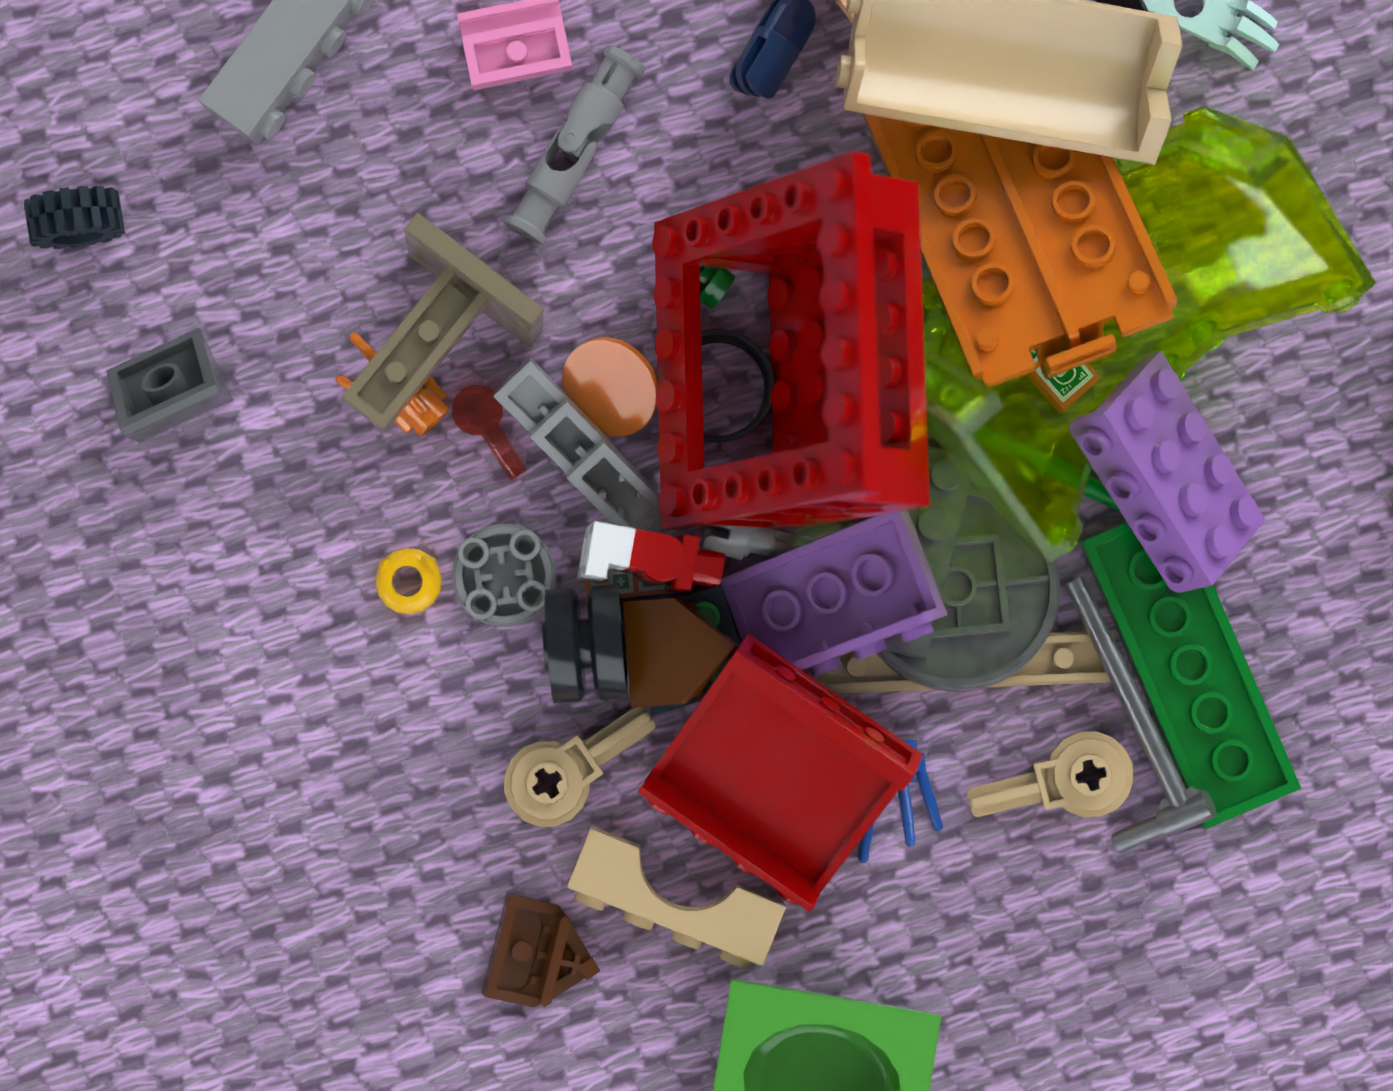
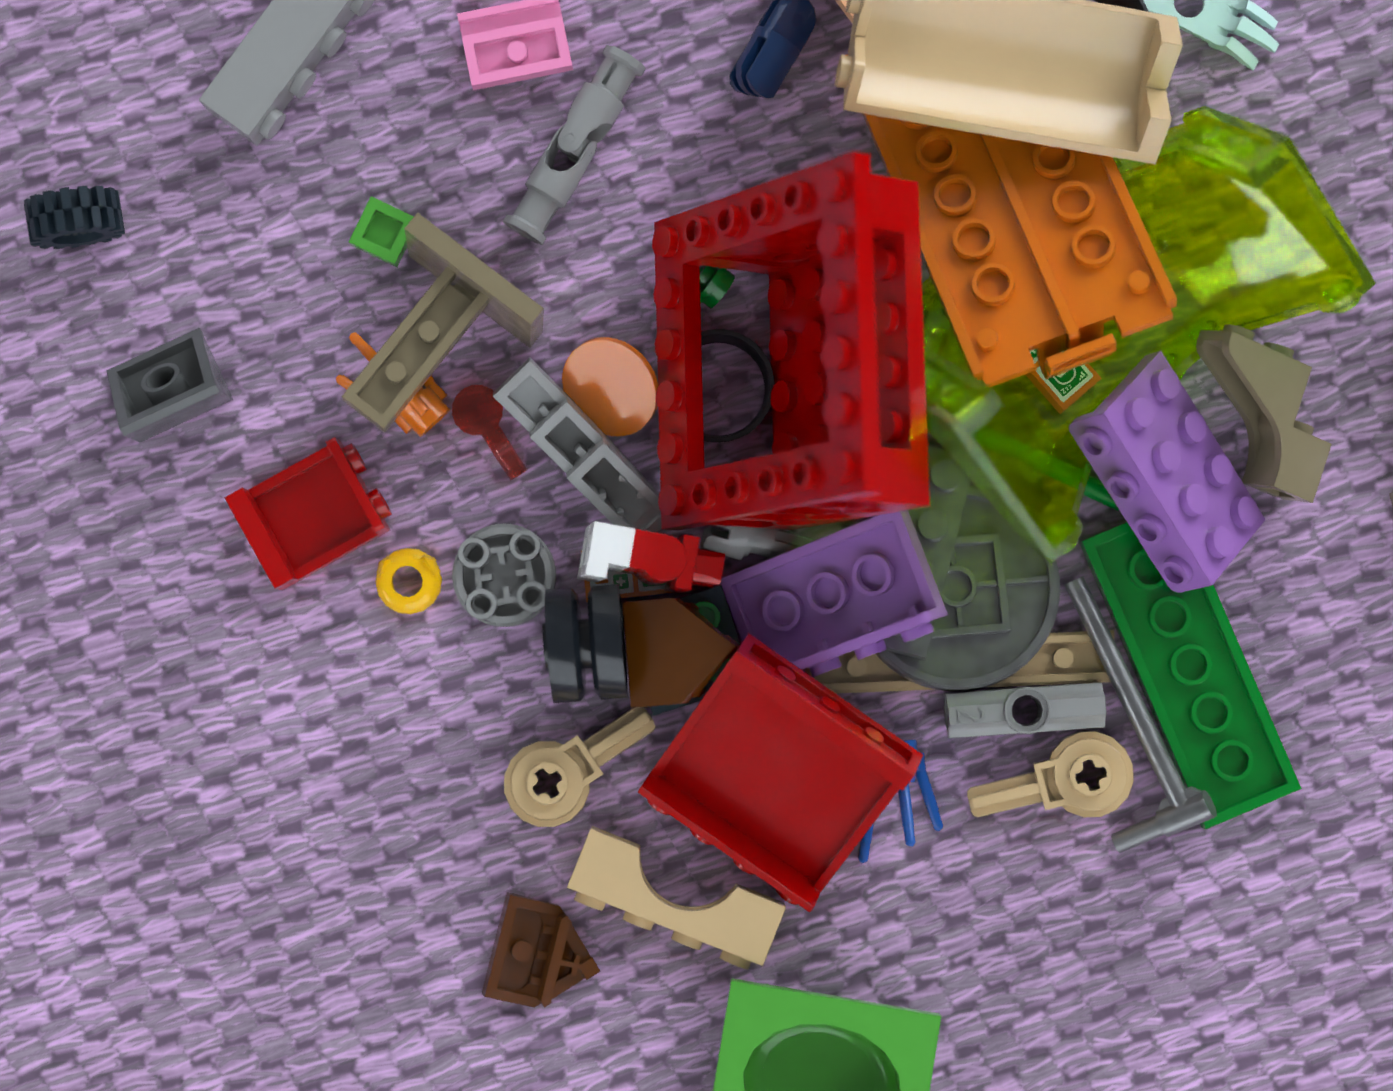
(310, 514): none -> red panel
(381, 231): none -> bright green plate
(1057, 710): none -> light grey piece
(1267, 394): none -> dark tan arch

